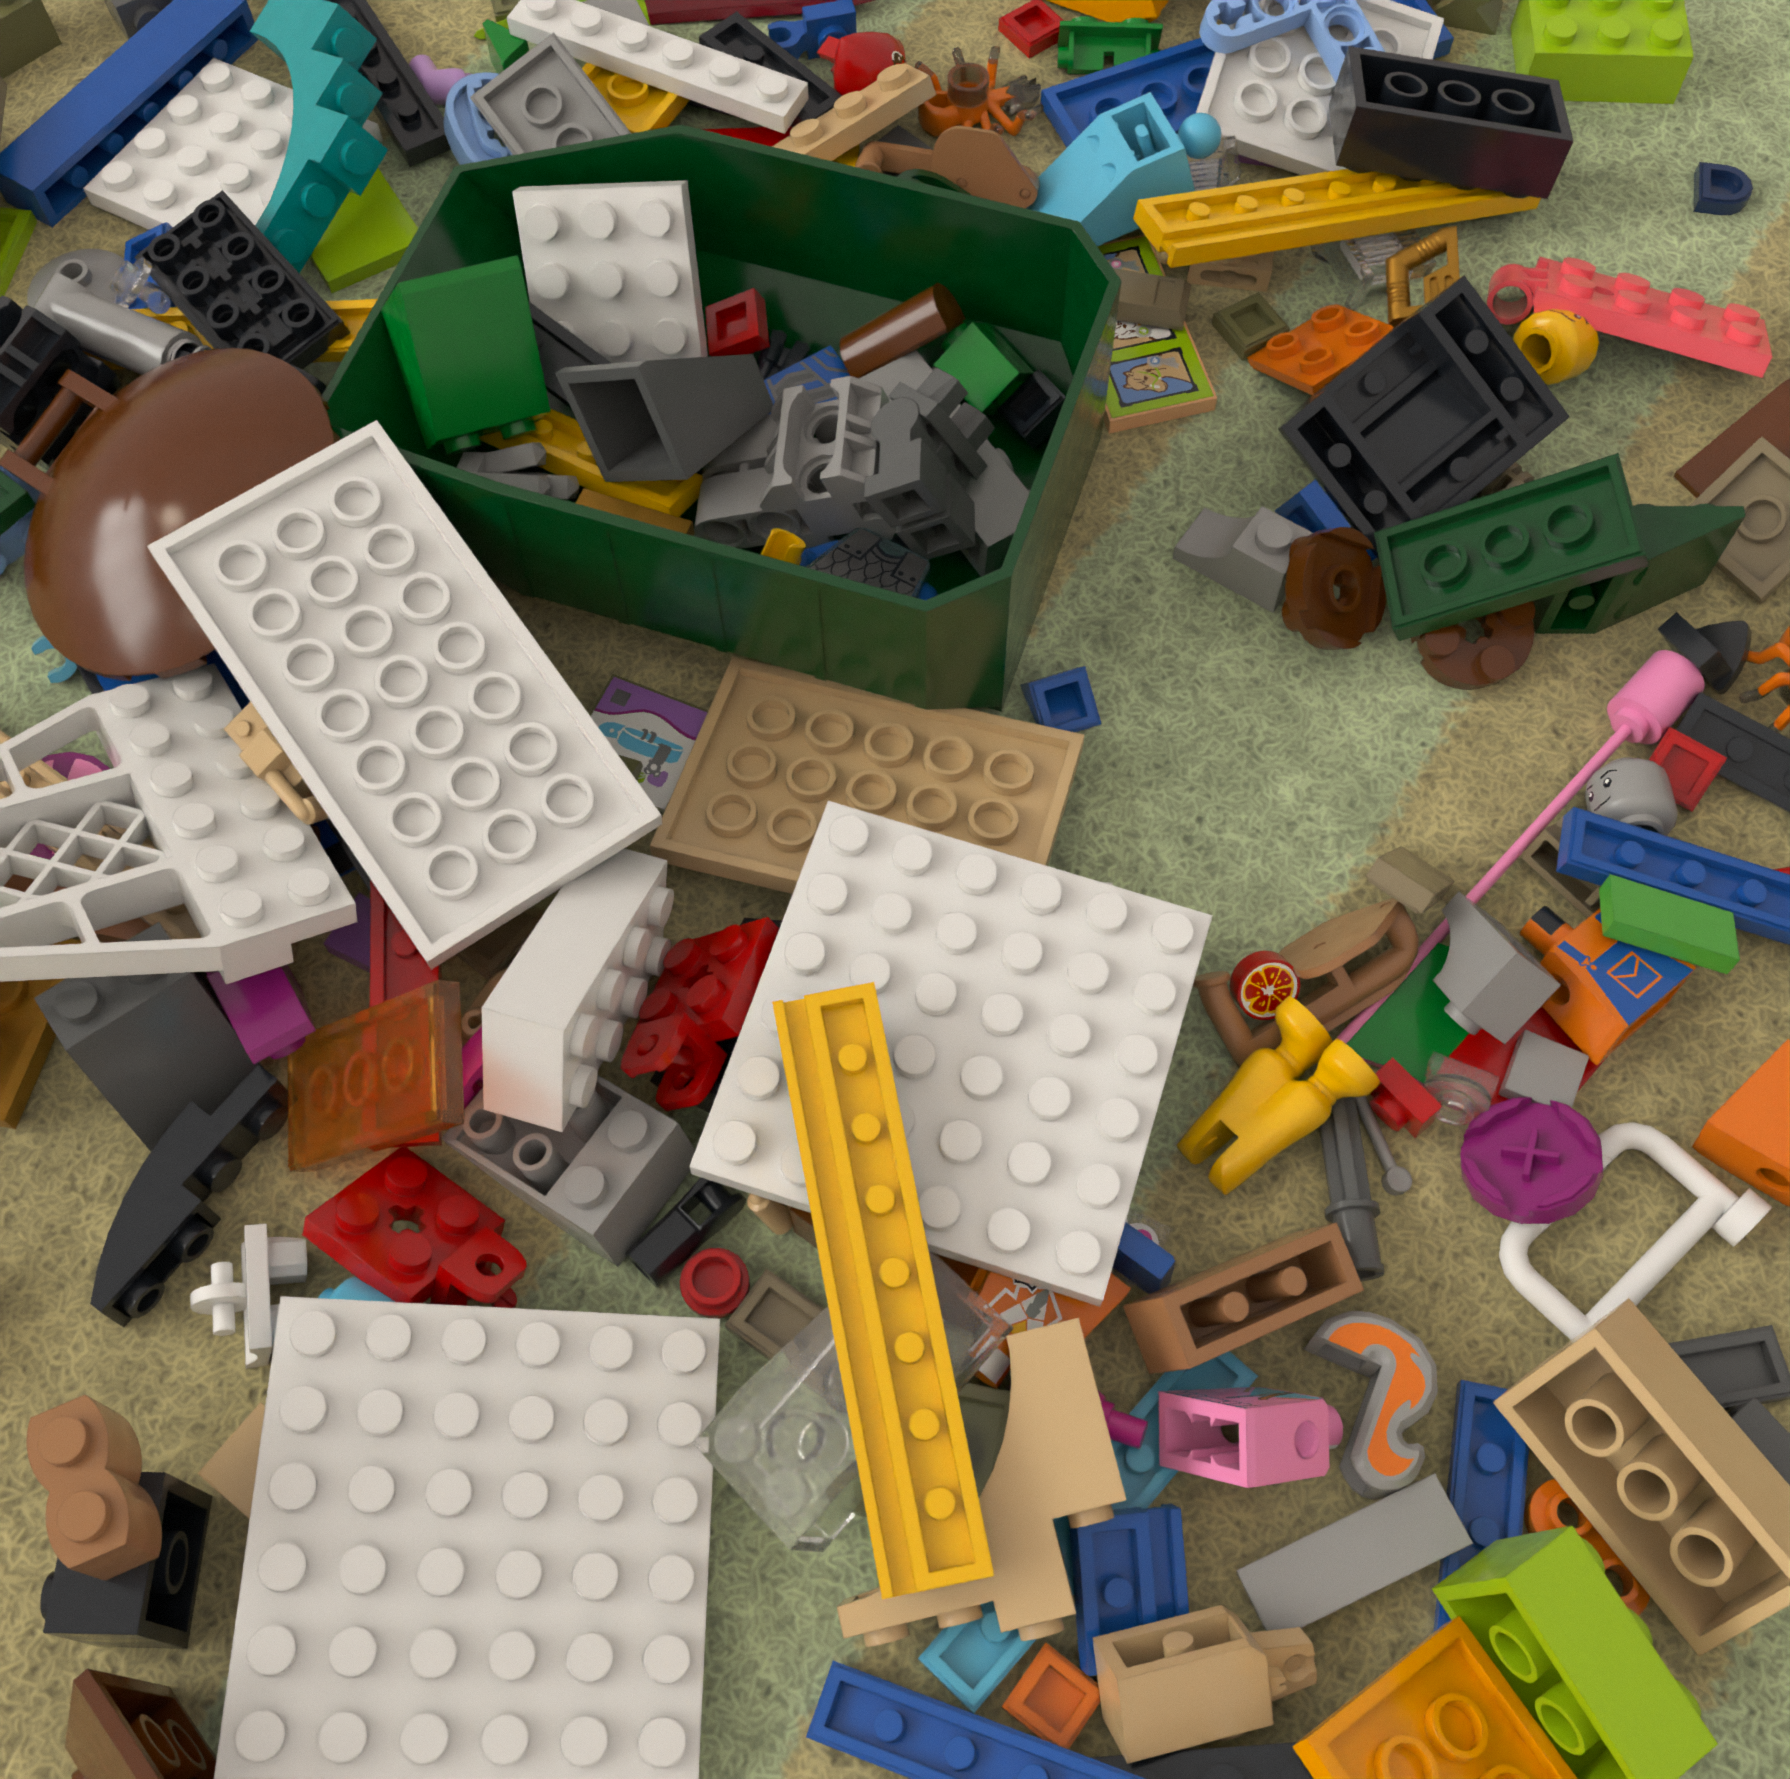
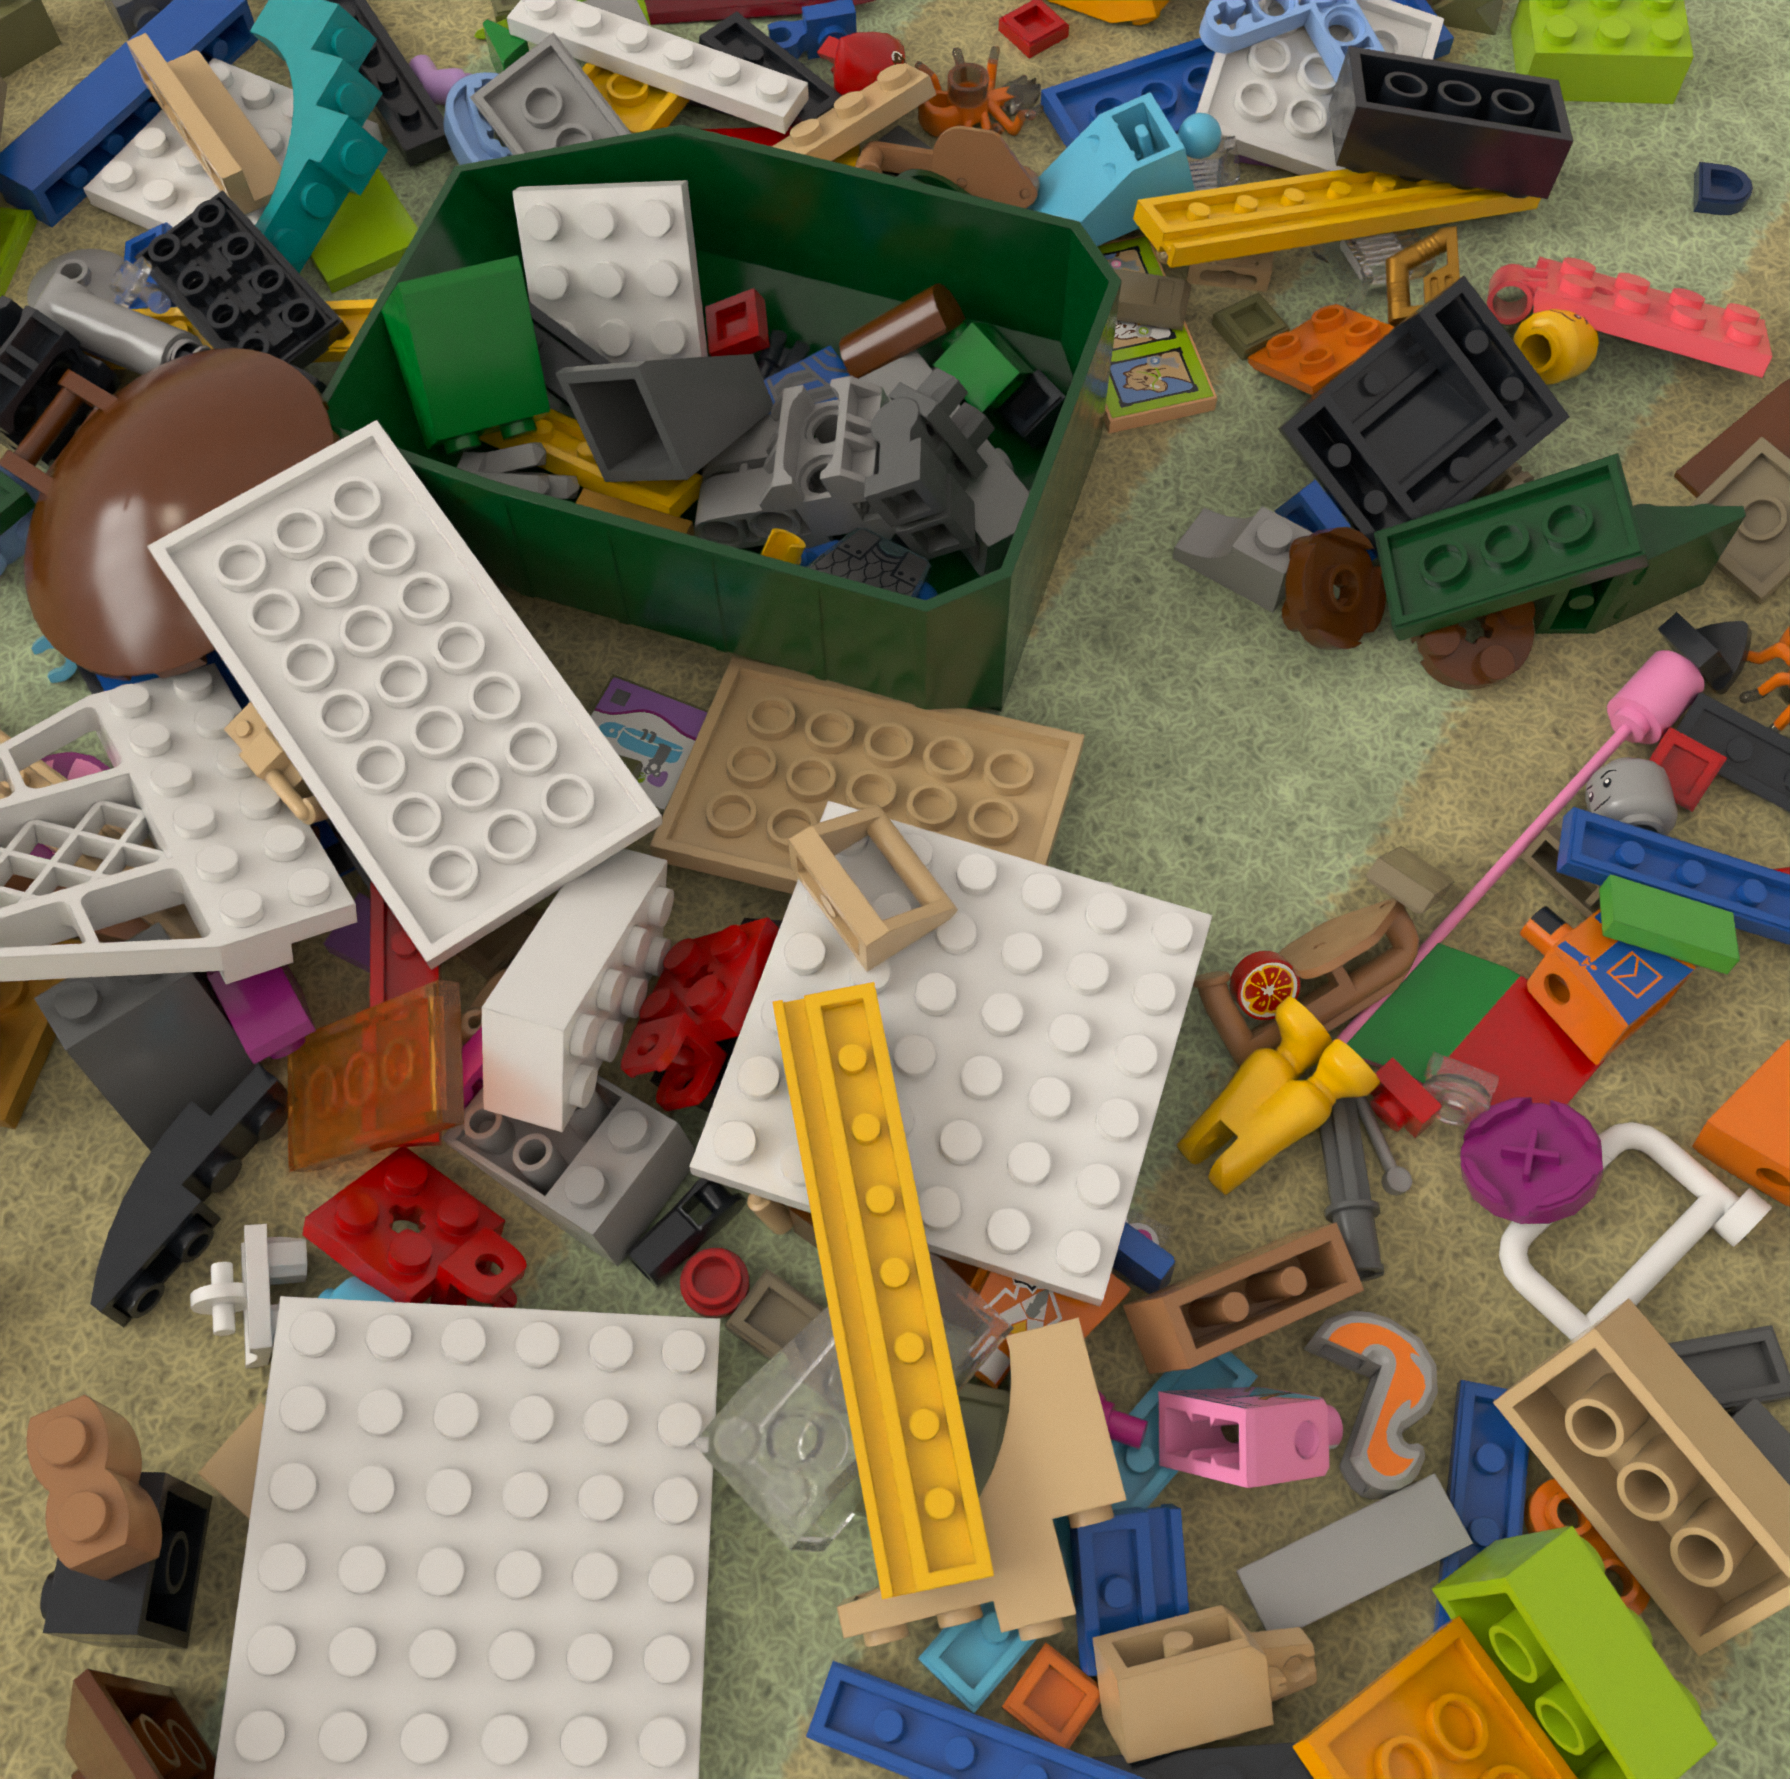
(209, 124): none -> tan panel
(842, 902): none -> tan tile
(1063, 700): blue slope -> none
(1086, 42): green hinge -> none
(1489, 973): light grey arch -> none
(1543, 1071): light grey tile -> none

